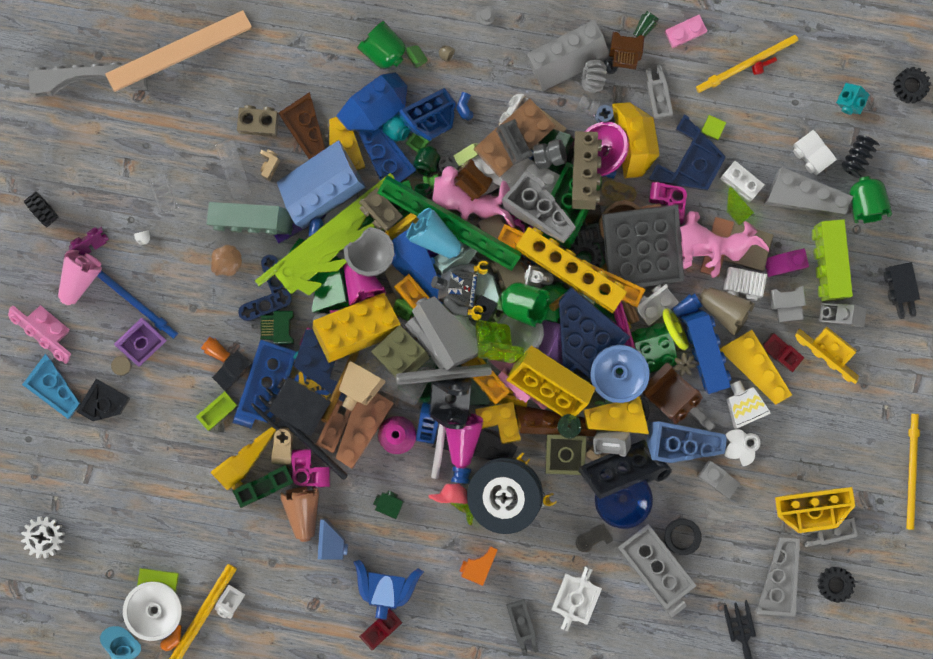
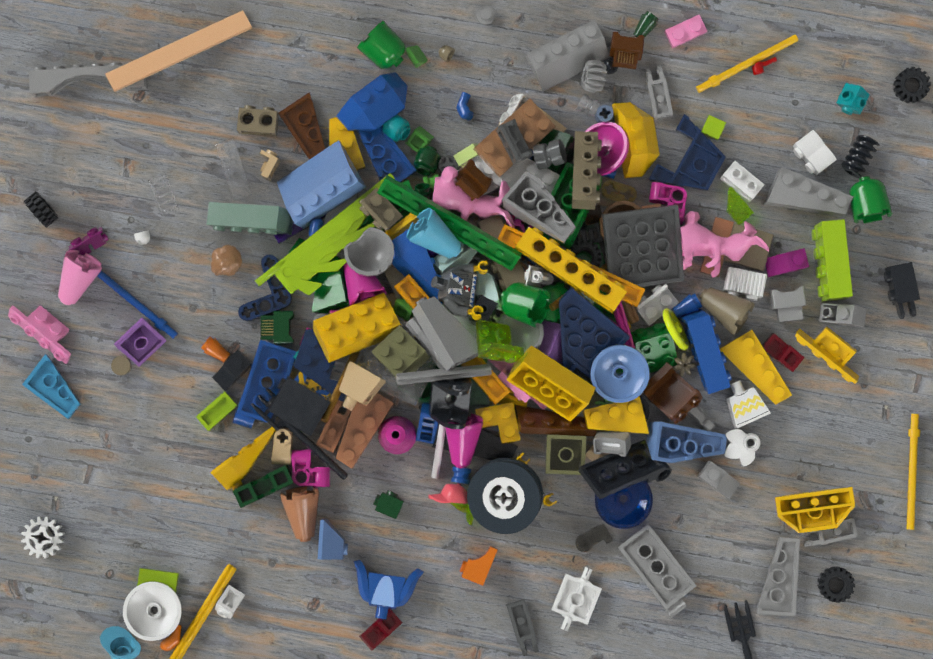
(102, 402): black plate -> none
(430, 115): blue wedge -> none
(575, 426): clear green plate -> none
(697, 536): black tyre -> none

